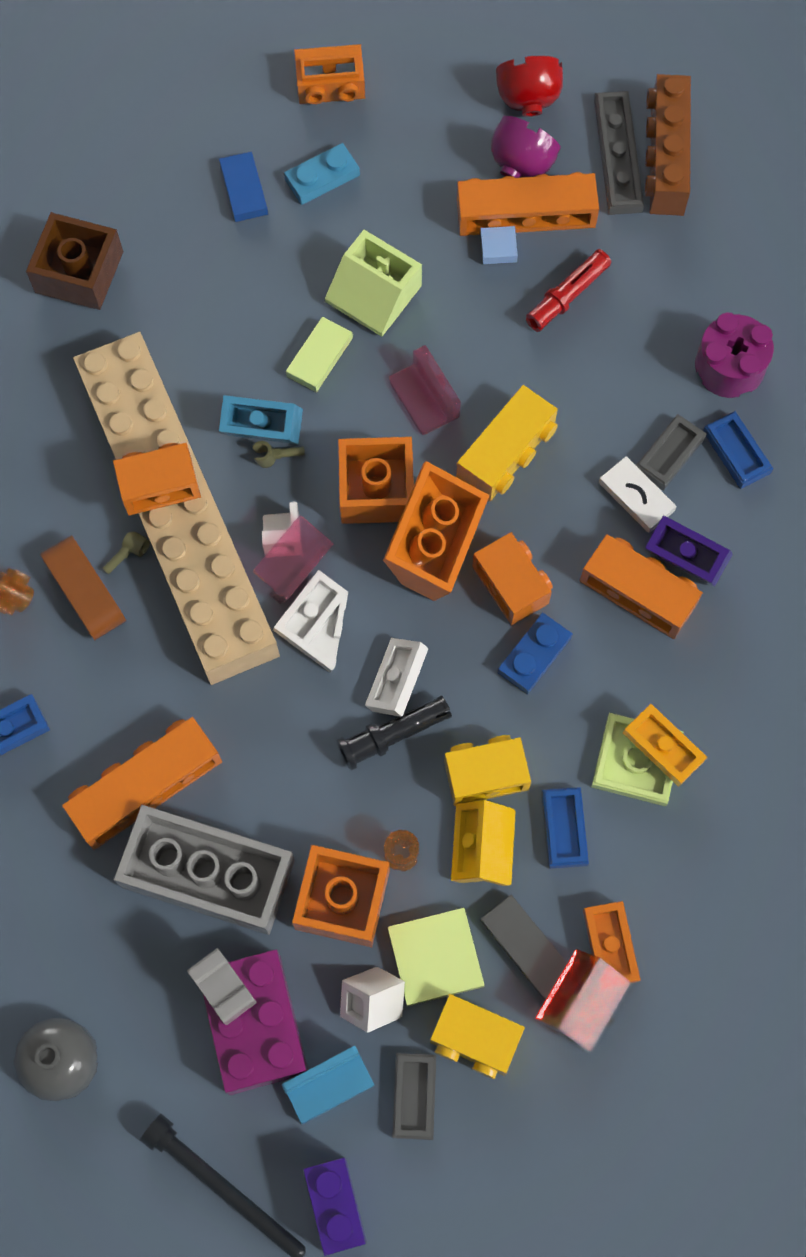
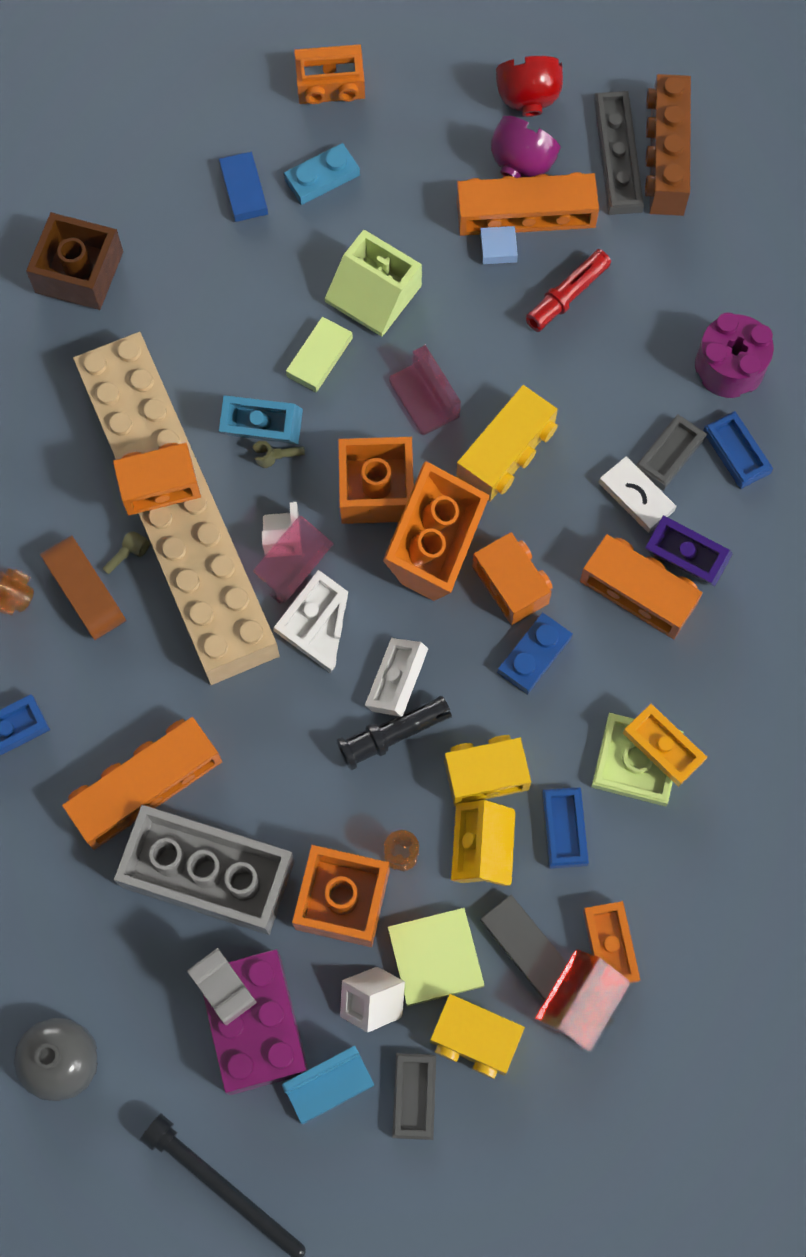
(335, 1206): dark purple brick -> none

